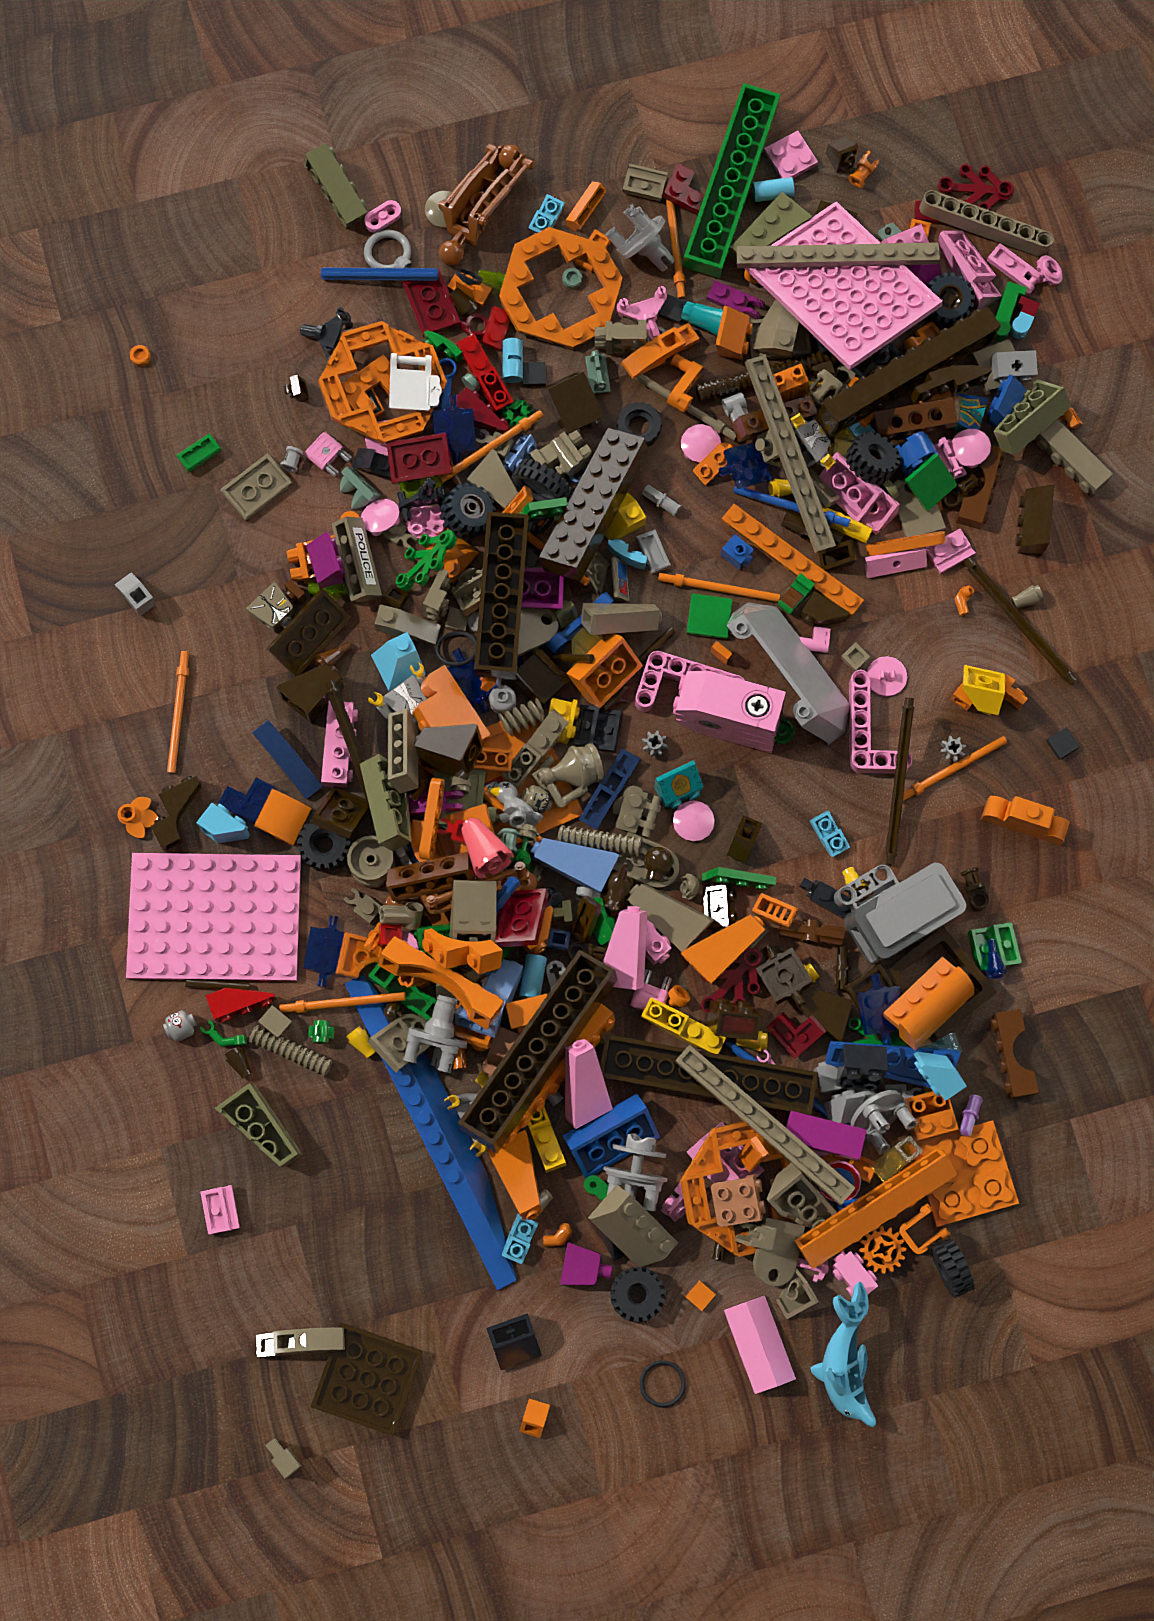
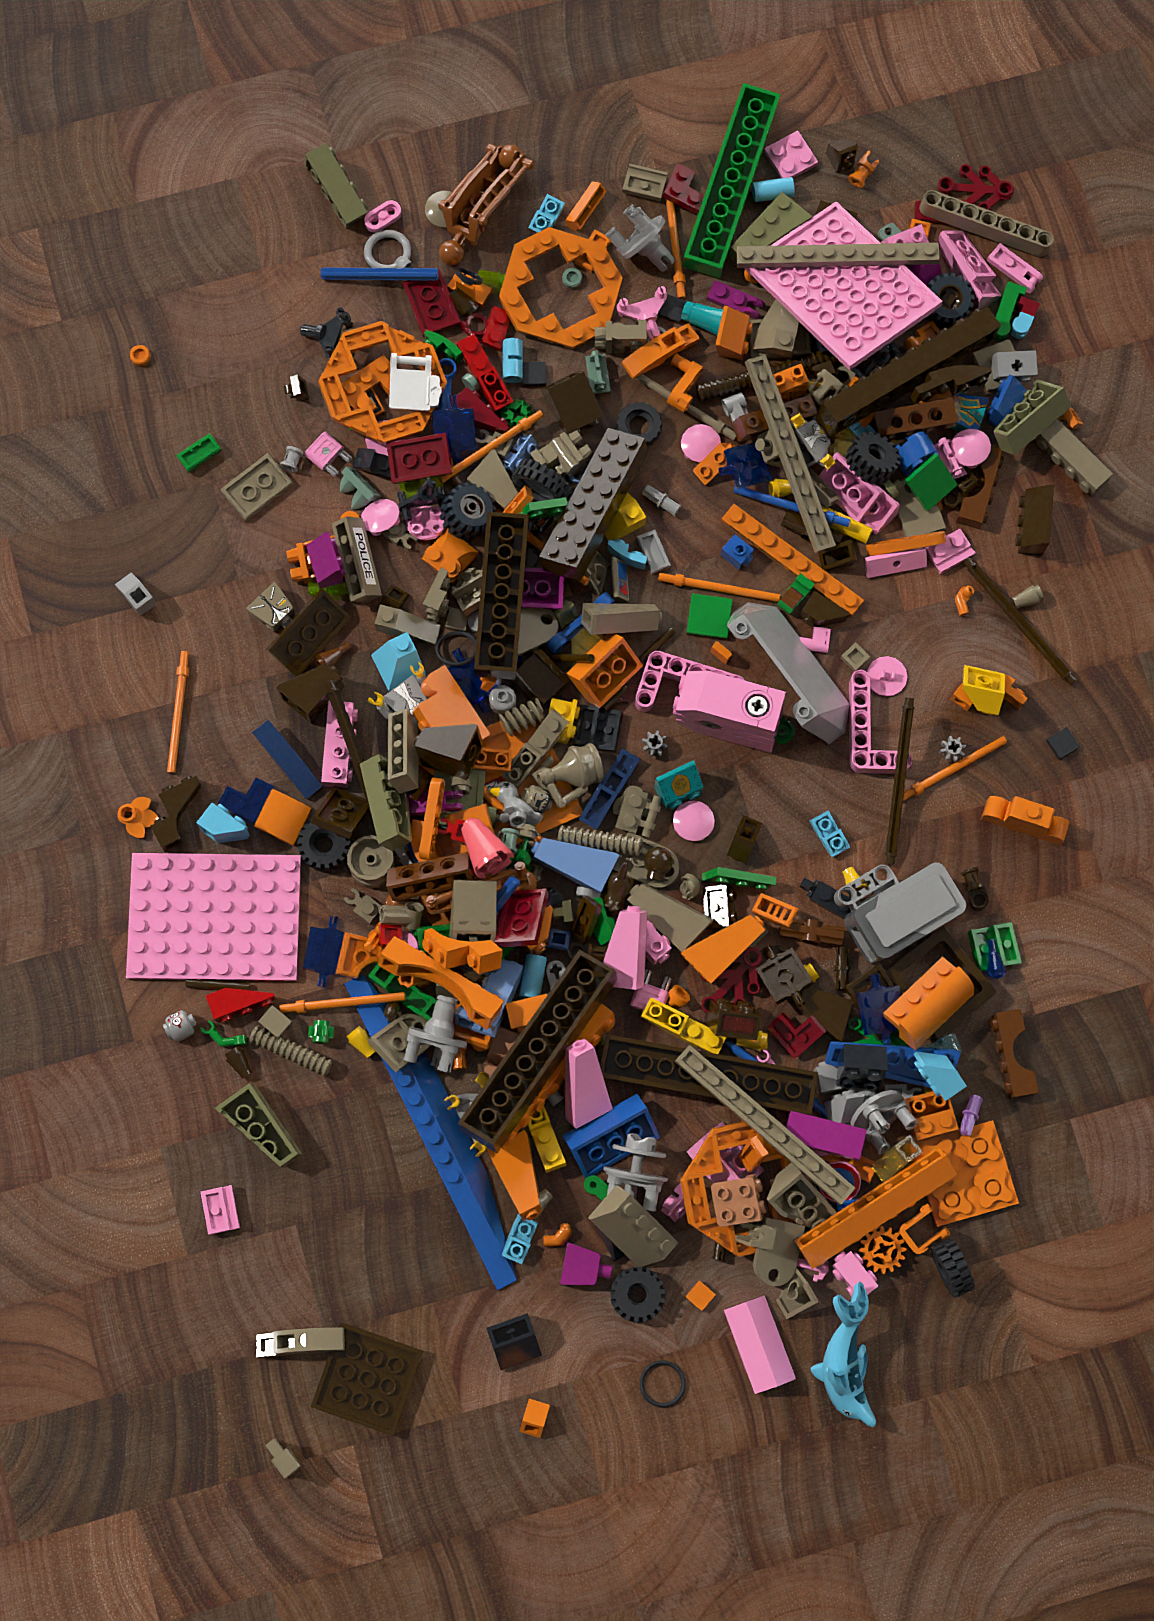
(294, 592): reddish brown plate -> none
(442, 543): green plant -> none
(1049, 270): bright pink gear -> none

